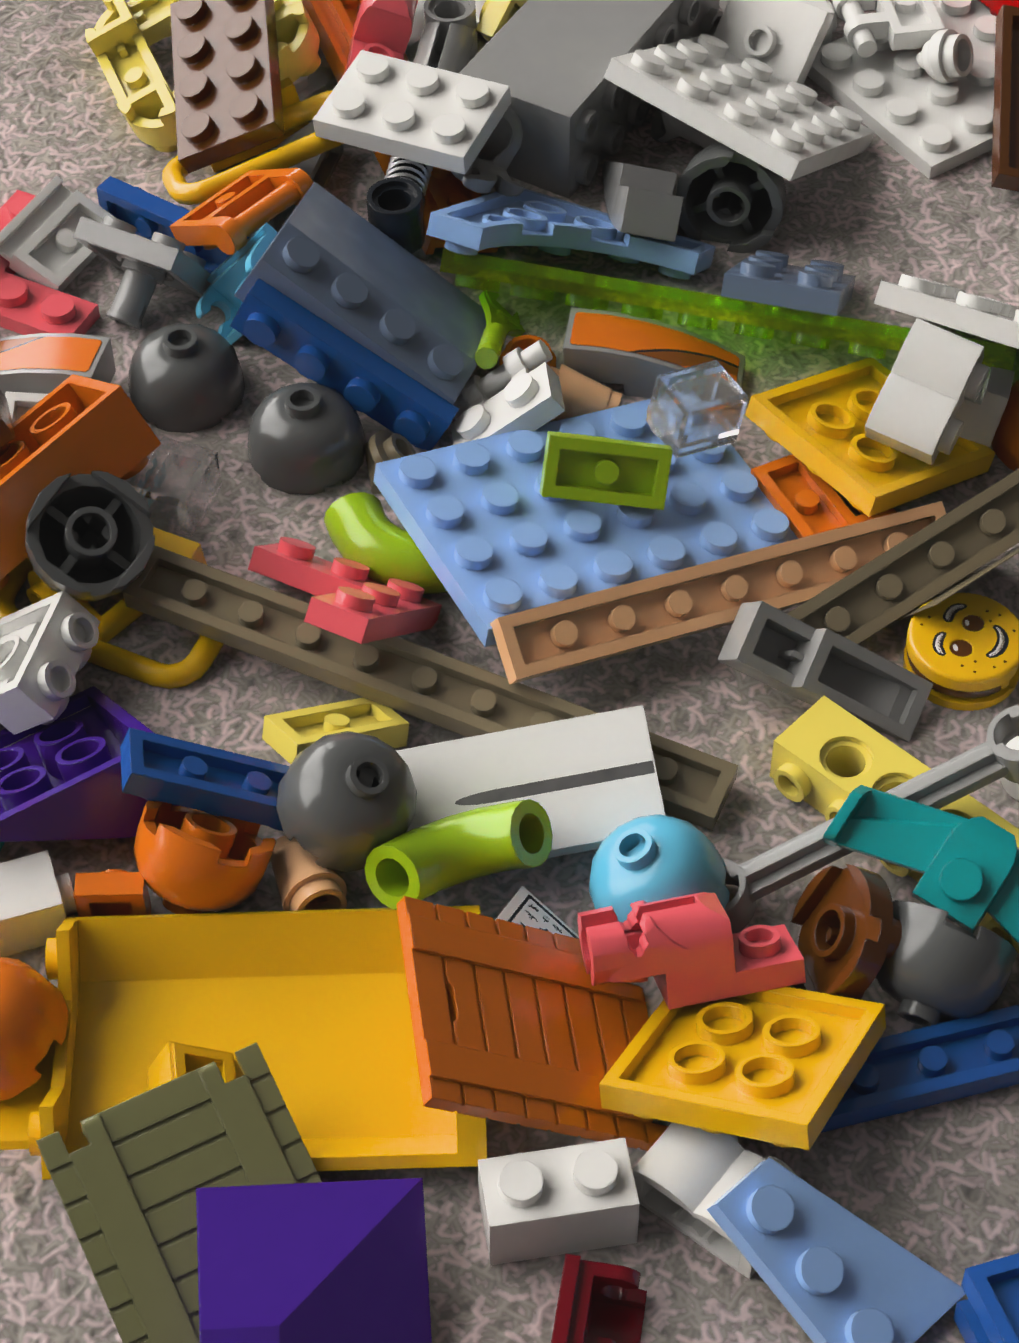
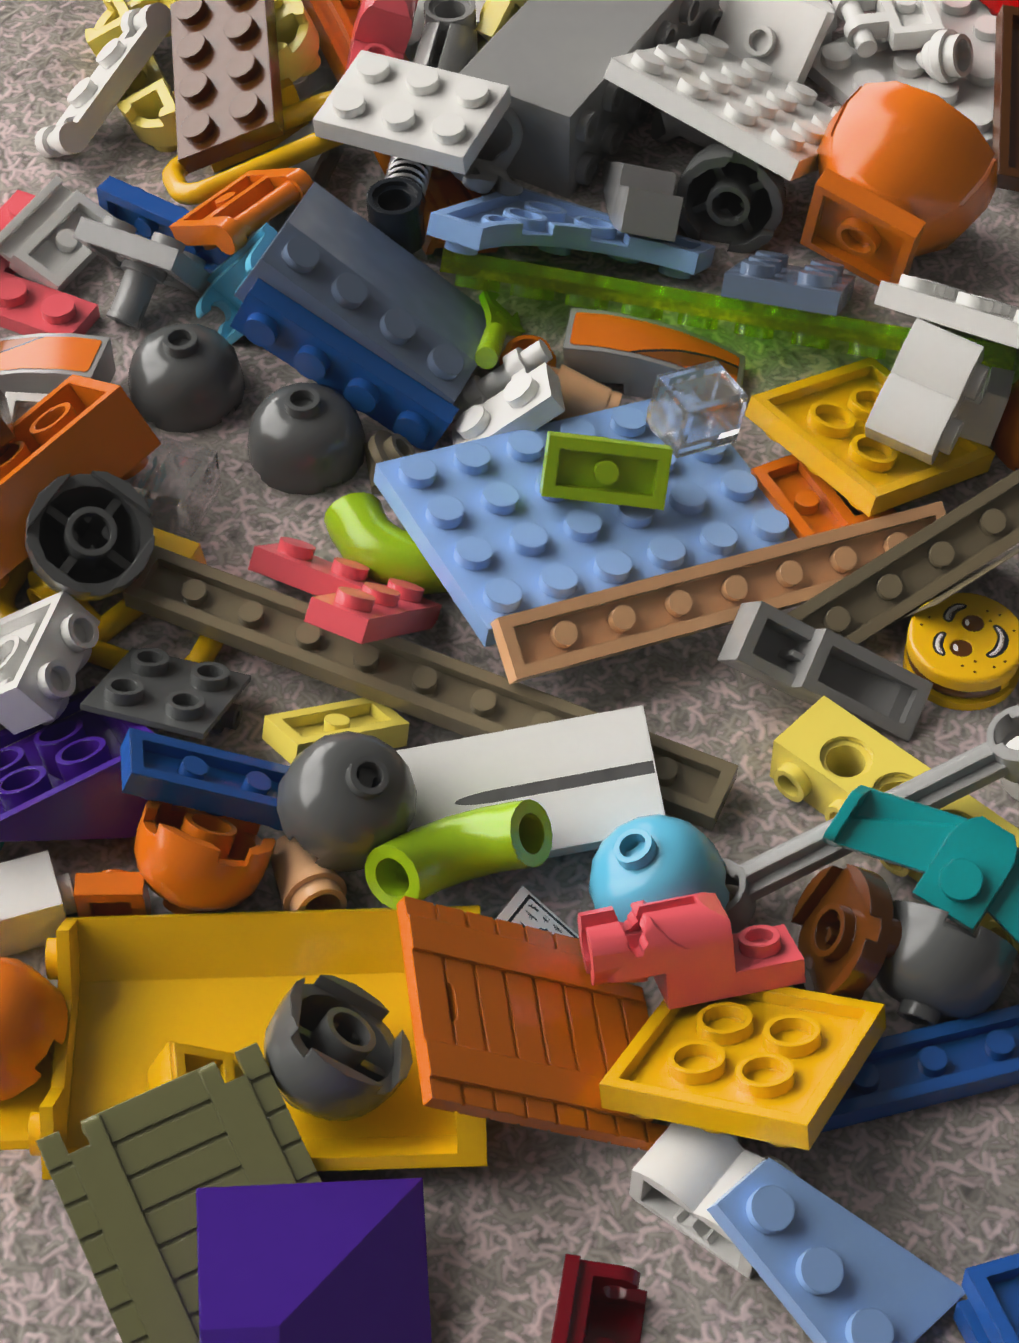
(98, 95): none -> white plate
(169, 693): none -> dark grey hinge
(334, 1050): none -> dark grey cylinder
(558, 1201): white brick -> none
(896, 181): none -> orange plate

